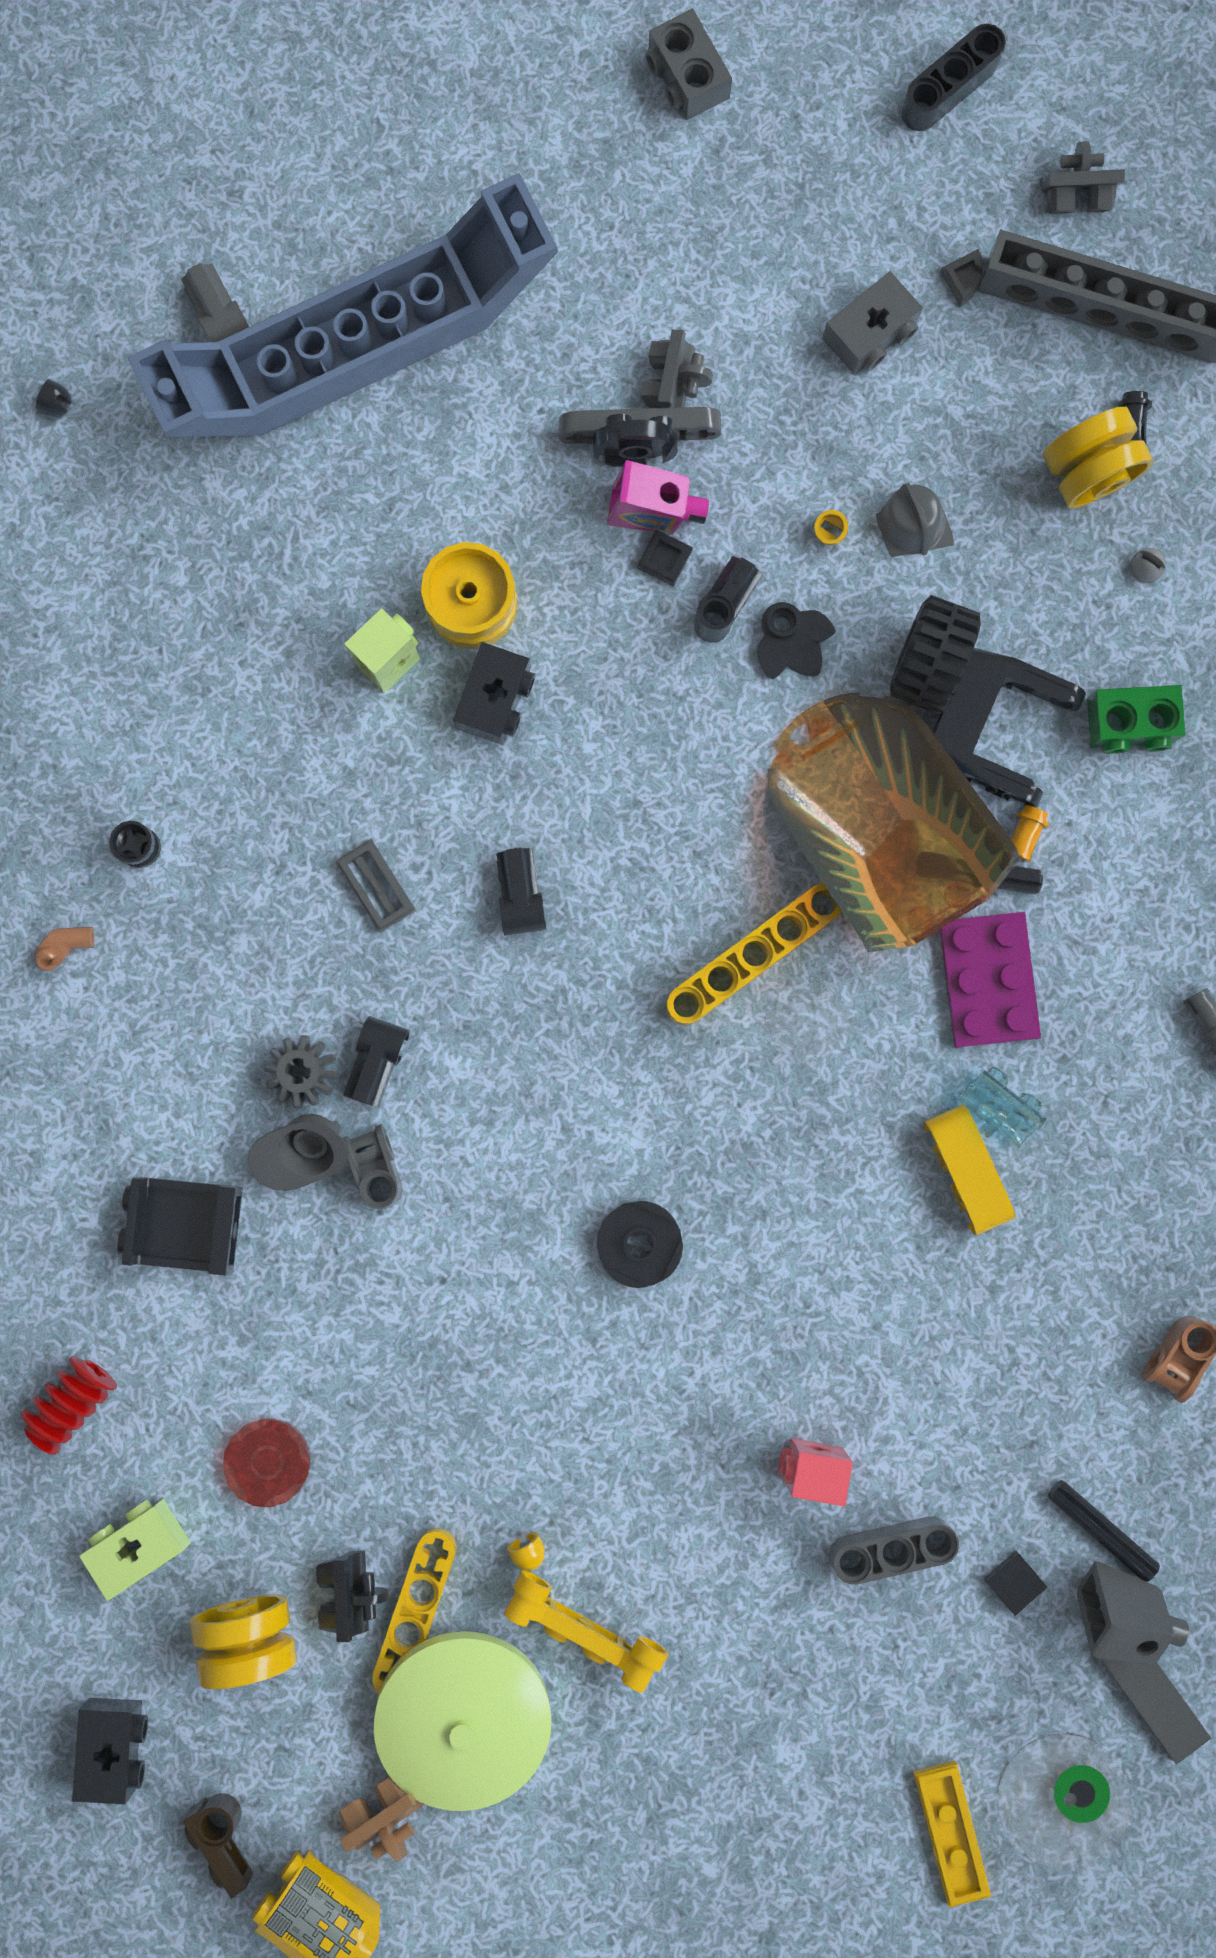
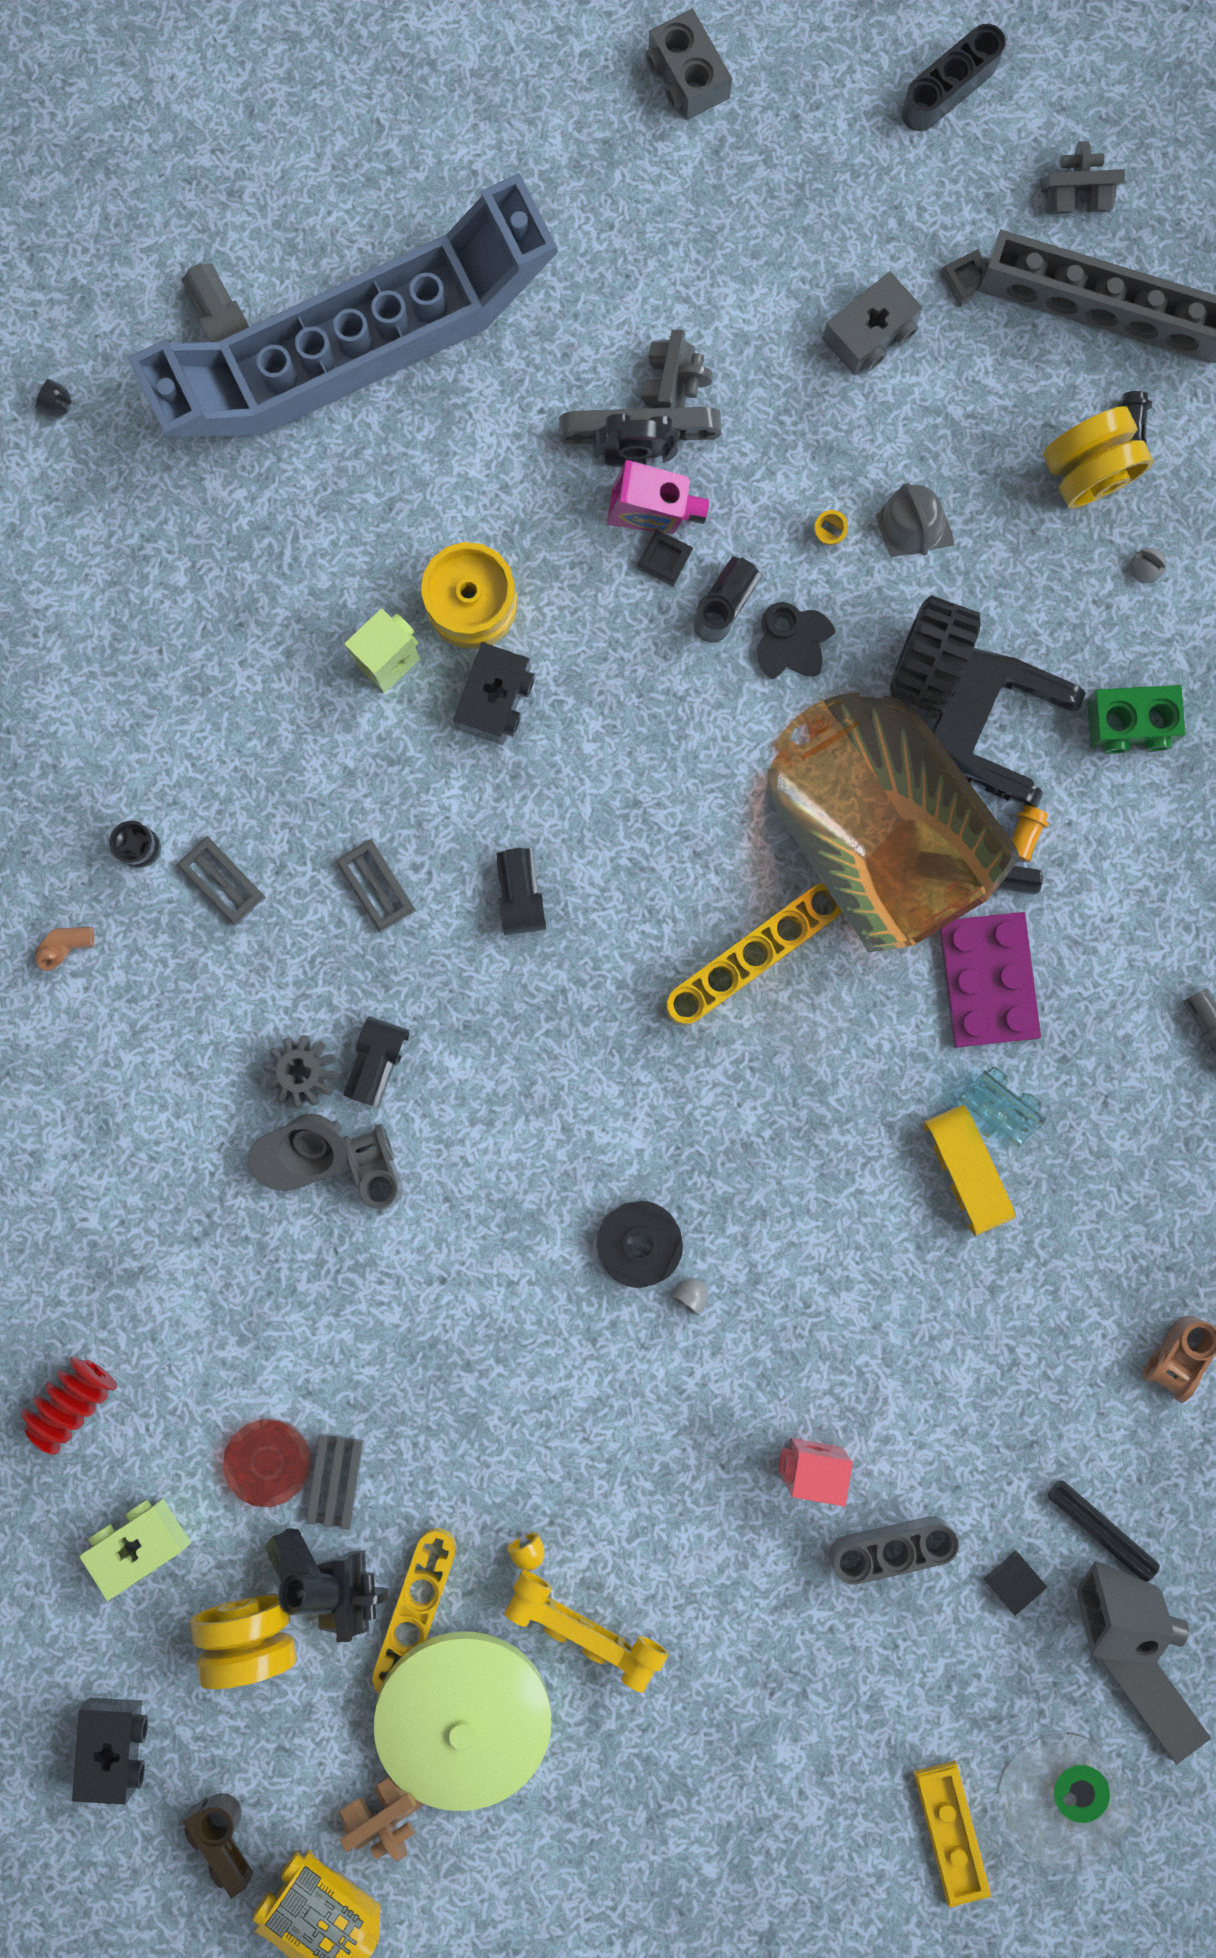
(180, 1225): black panel -> none
(246, 907): none -> dark grey tile
(302, 1584): none -> black piece
(329, 1518): none -> dark grey tile
(693, 1294): none -> light grey hinge

